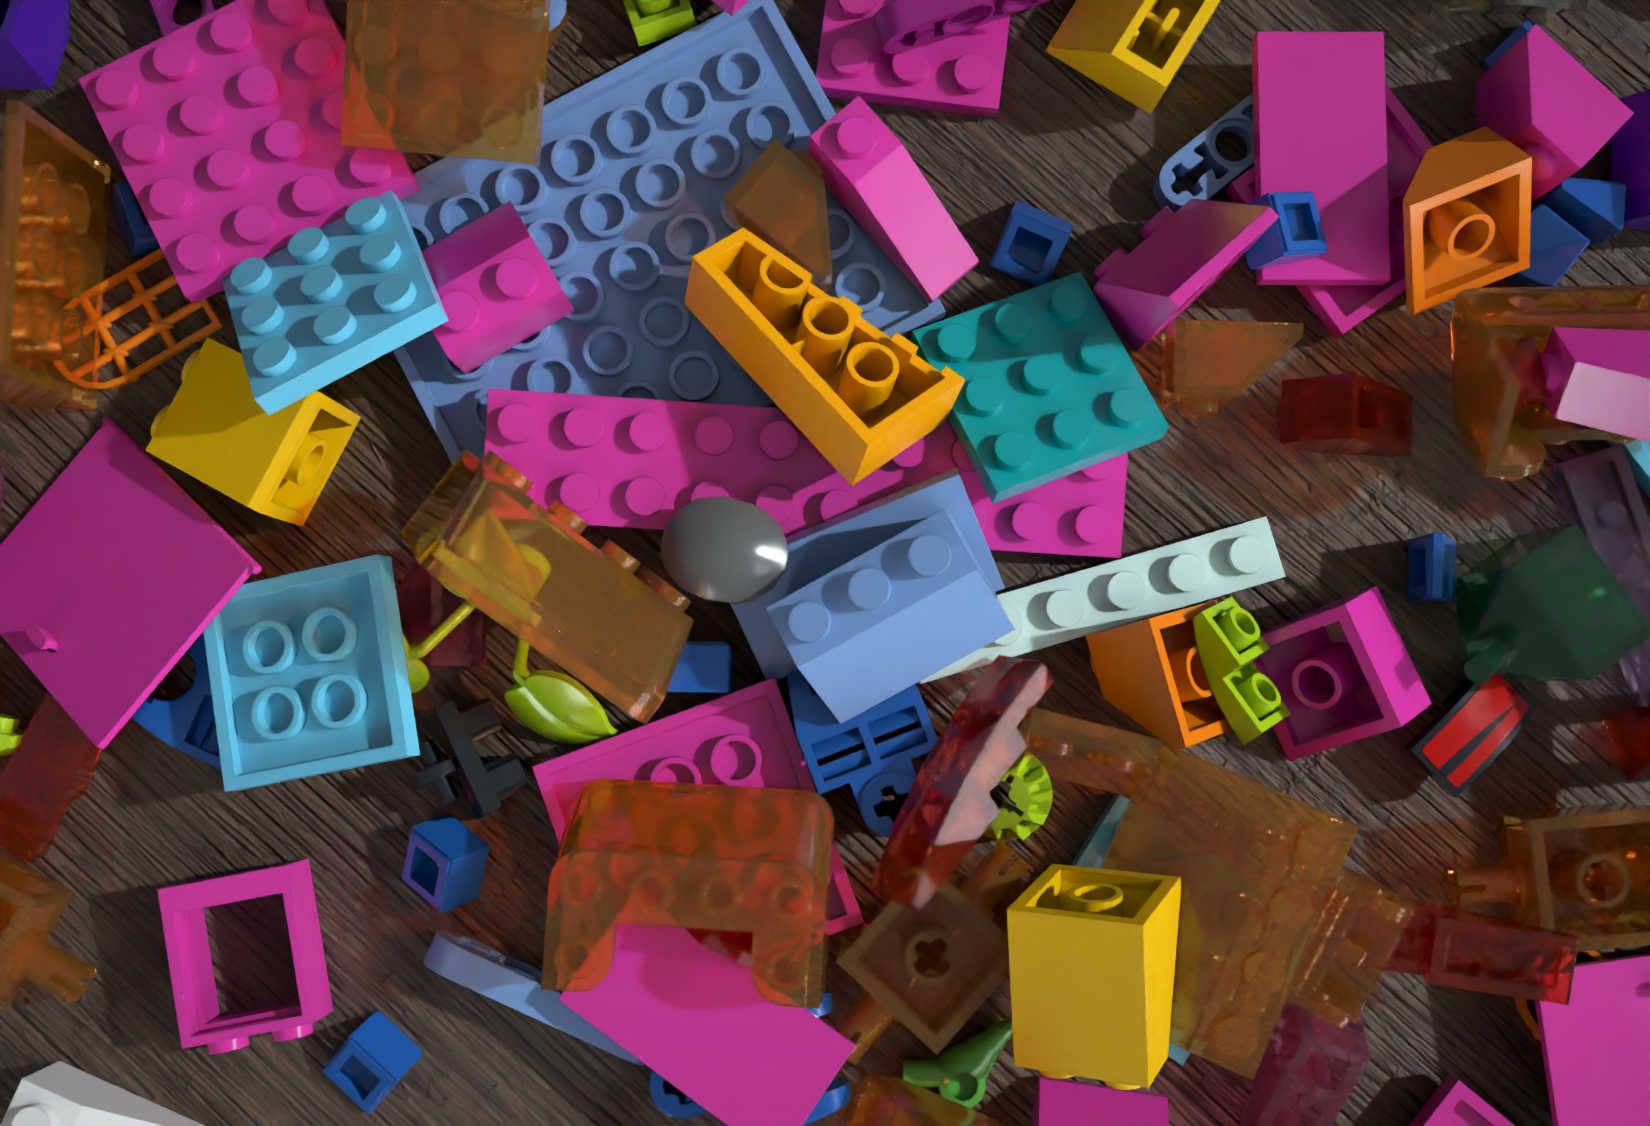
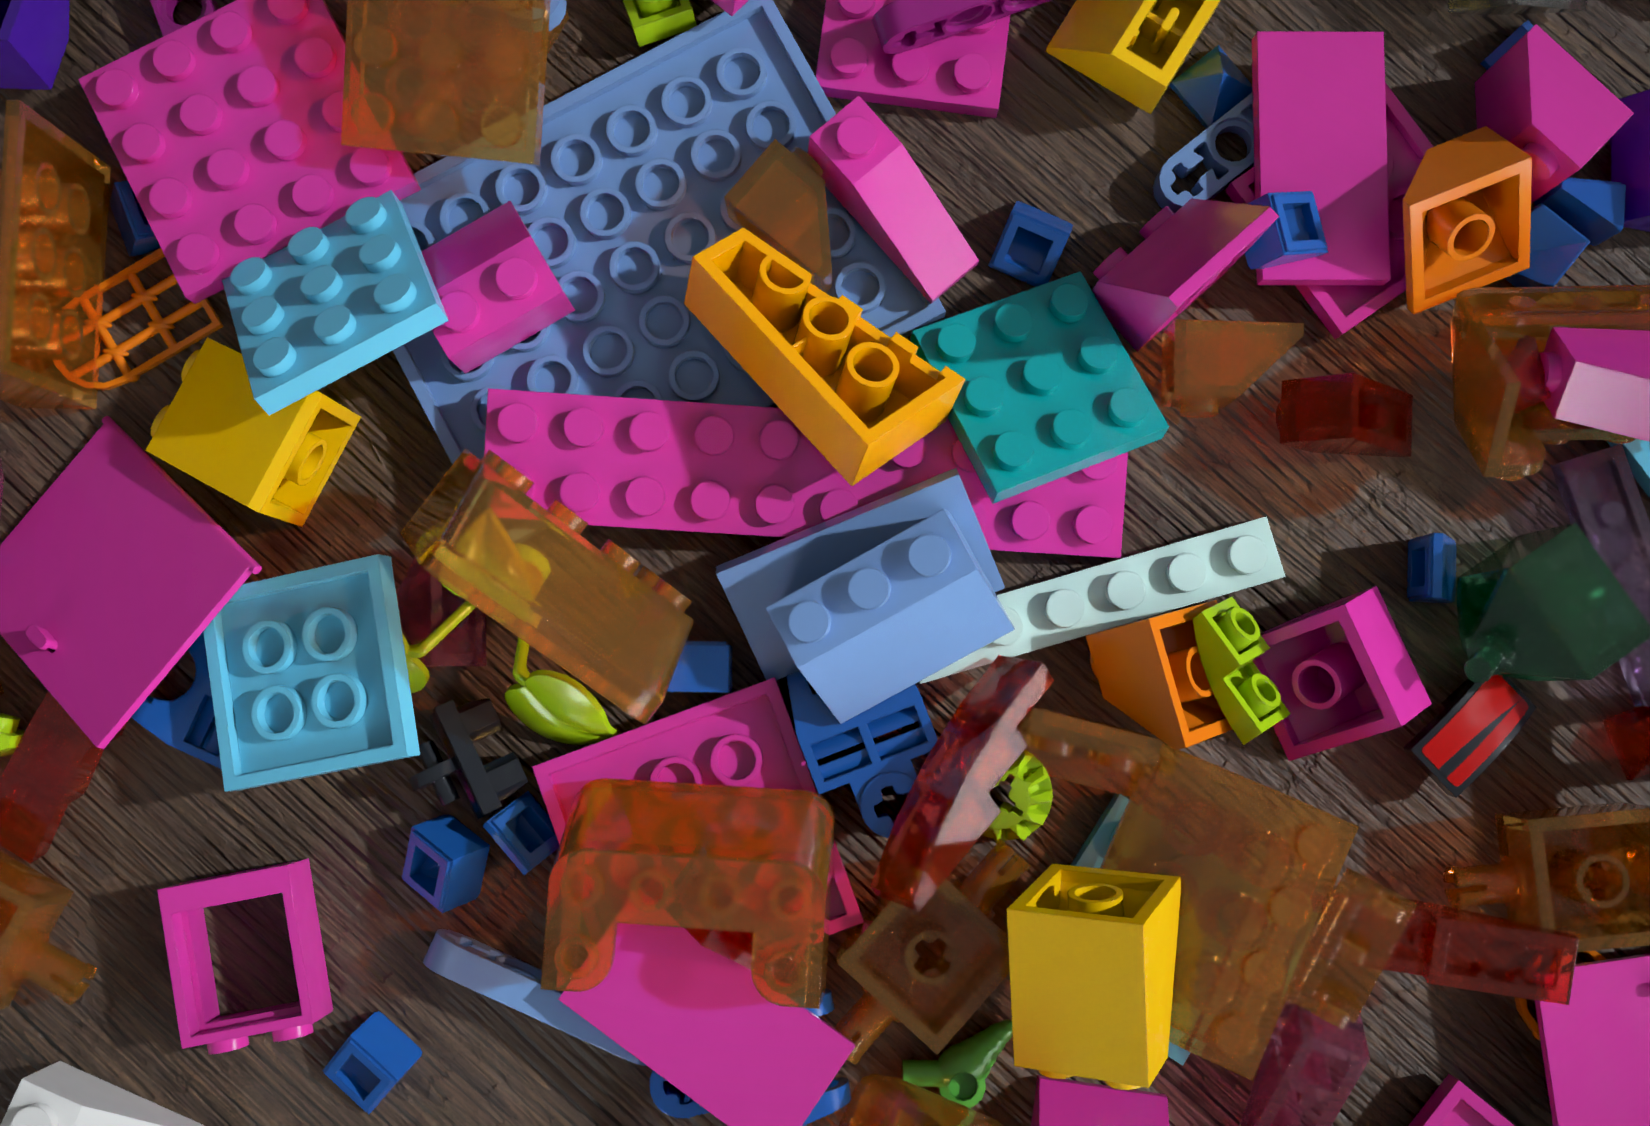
(523, 832): none -> blue slope
(724, 550): dark grey hat -> none
(1212, 86): none -> blue slope

